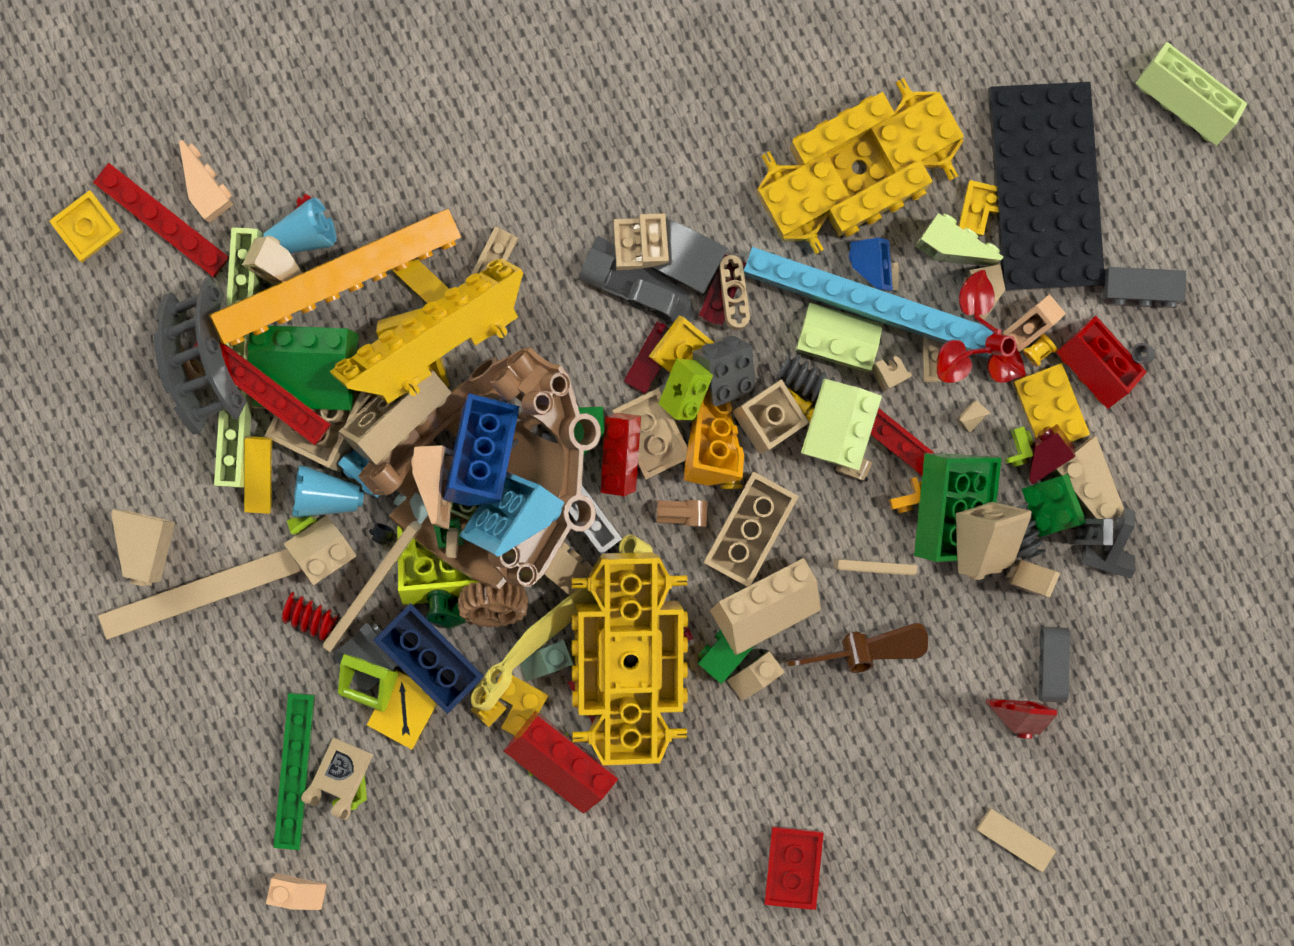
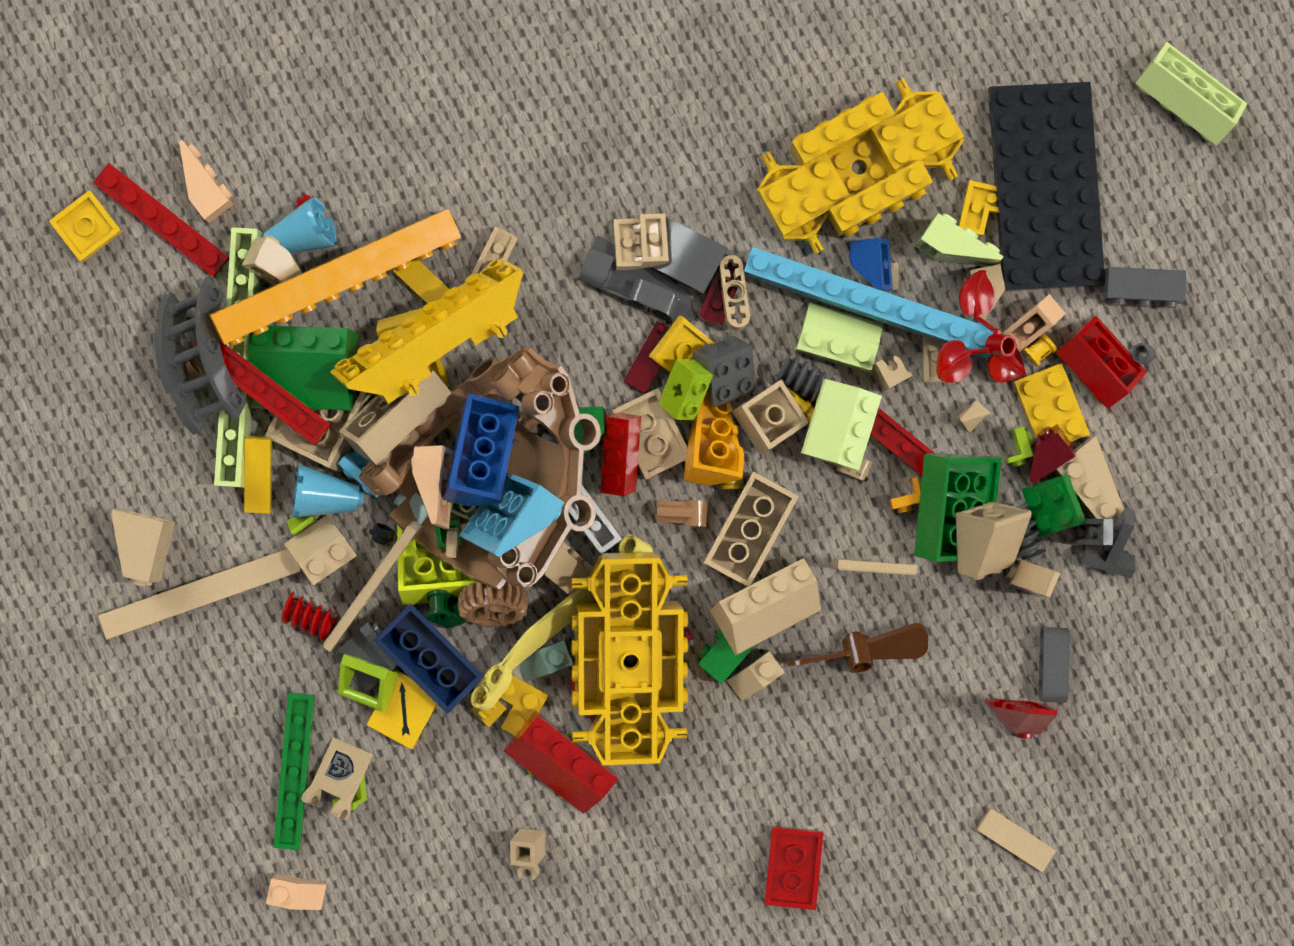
(527, 851): none -> tan brick

